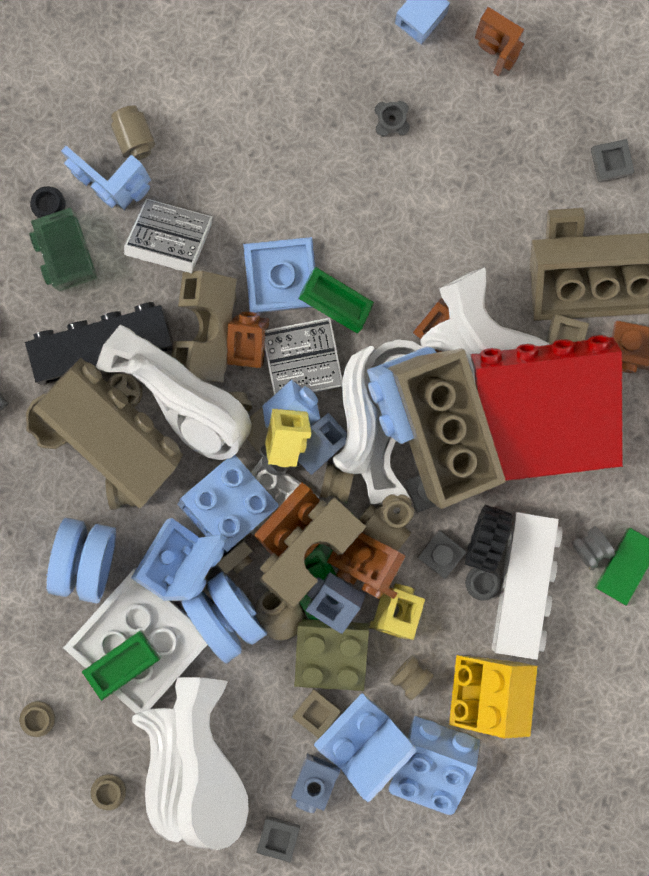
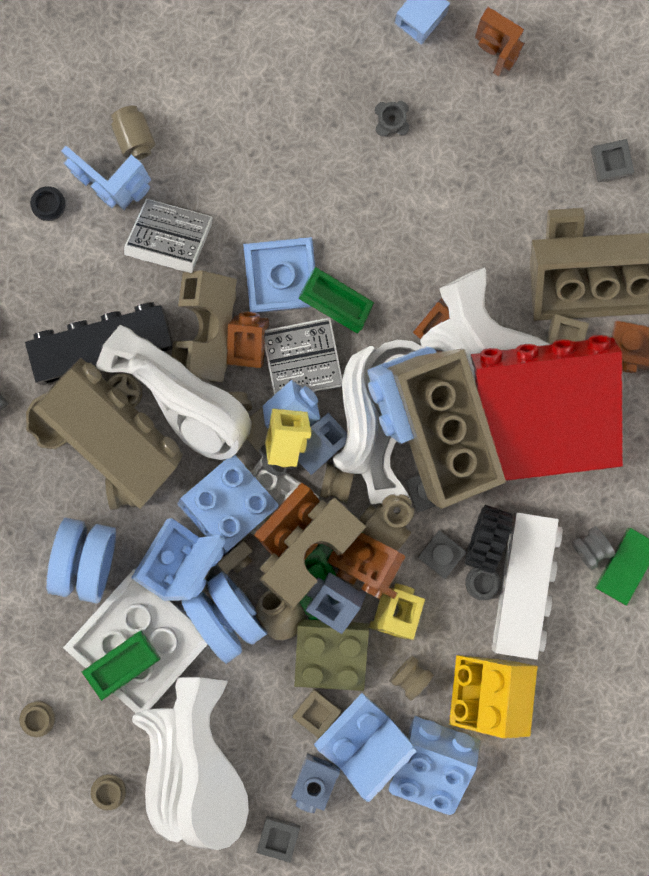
(63, 250): clear green brick -> none

